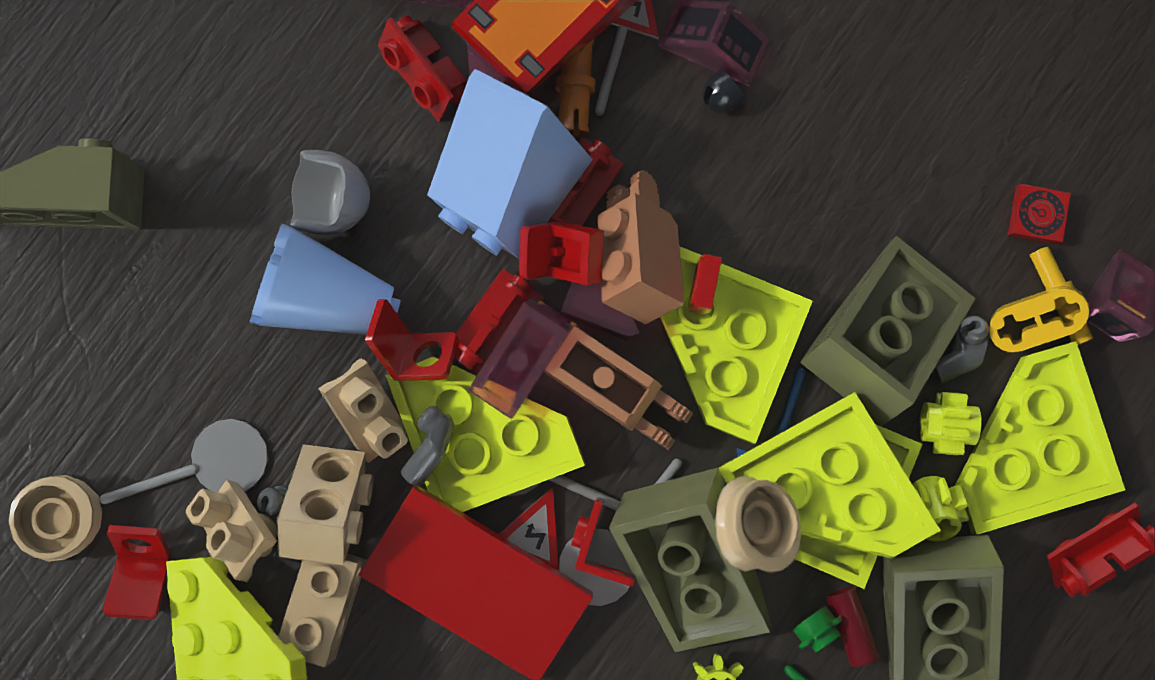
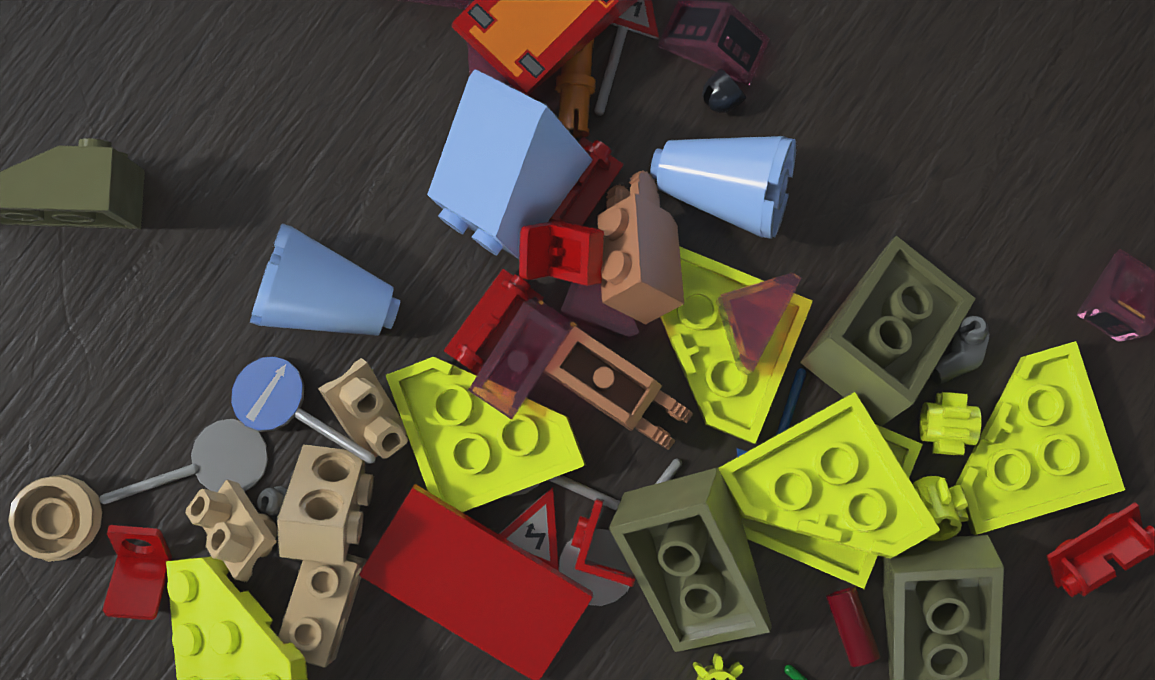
(271, 395): none -> piece
(328, 193): light grey hair -> none
(399, 348): red bracket -> none
(407, 49): red hinge -> none
(432, 449): dark grey arm -> none
(704, 284): red tile -> none
(730, 178): none -> light blue cone
(753, 315): none -> clear pink slope
(757, 525): tan piece -> none
(818, 630): green plate -> none
(1039, 214): red tile -> none
(1043, 330): yellow beam -> none
(1052, 277): yellow bar -> none

